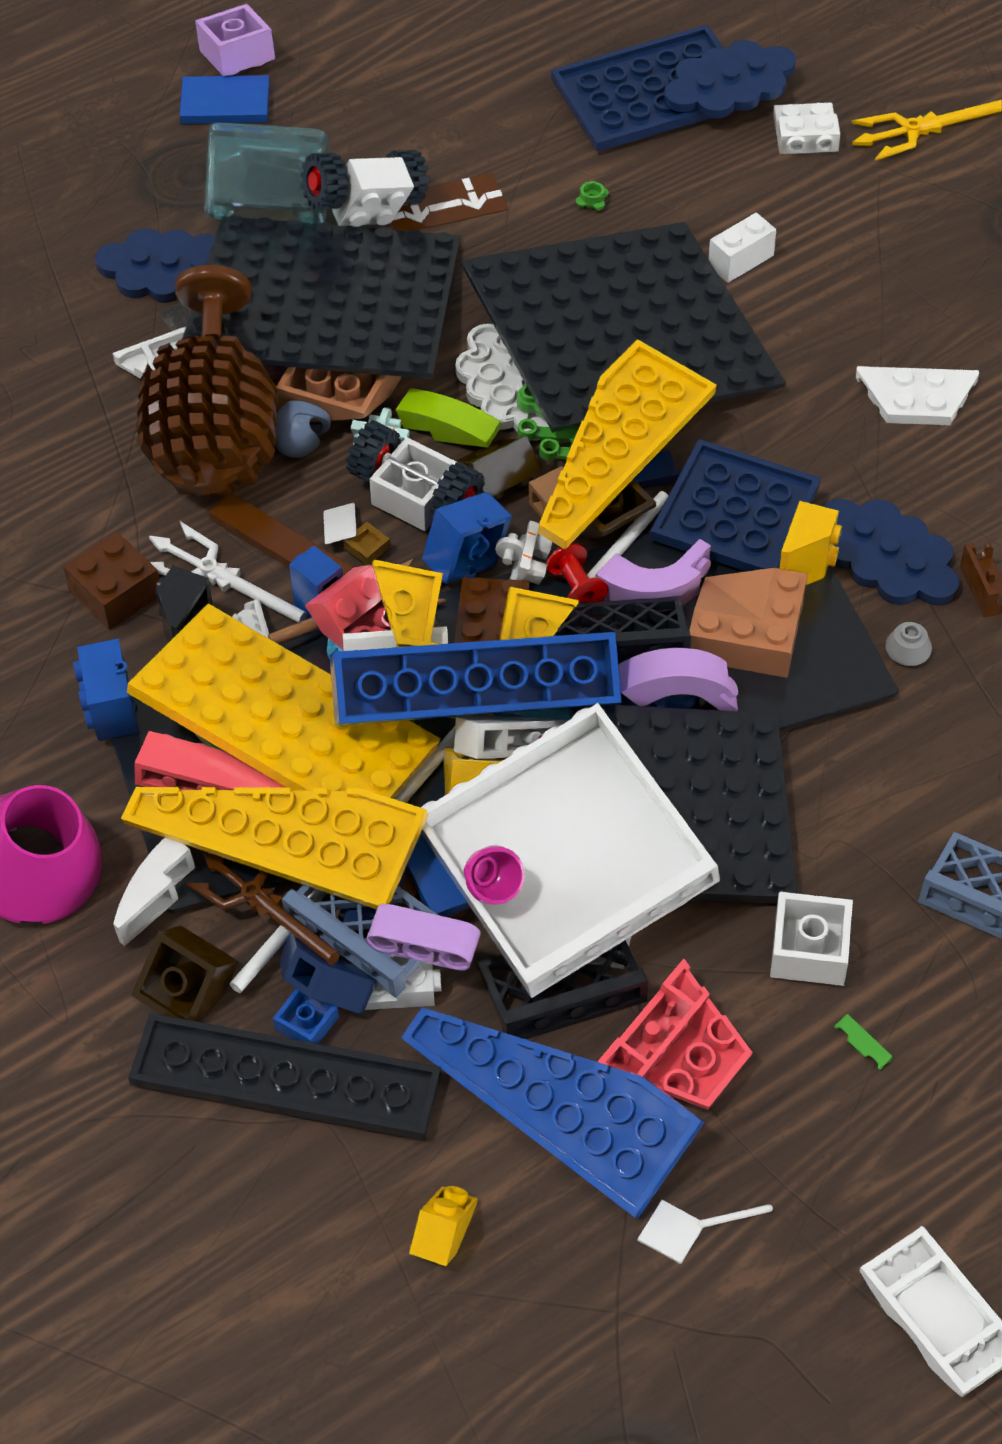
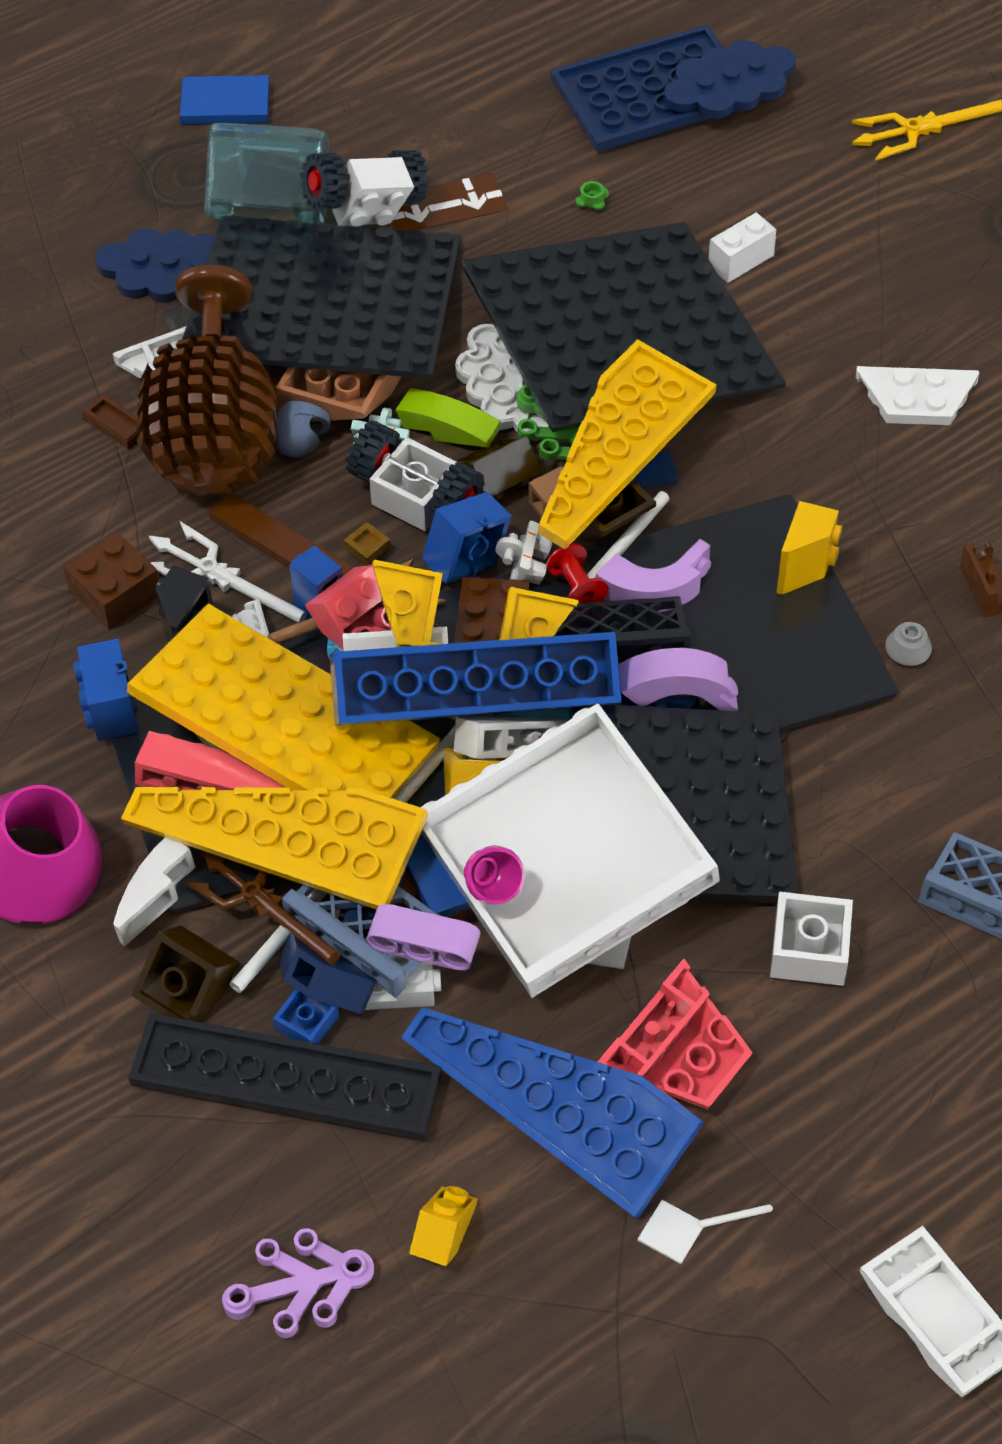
(112, 420): none -> reddish brown tile
(235, 40): lavender brick -> none
(304, 1281): none -> lavender plant
(339, 523): white sticker -> none
(572, 1003): black fence -> none
(734, 506): dark blue plate -> none
(750, 619): nougat slope -> none
(806, 128): white plate -> none
(863, 1042): bright green piece -> none
(894, 553): dark blue plate -> none

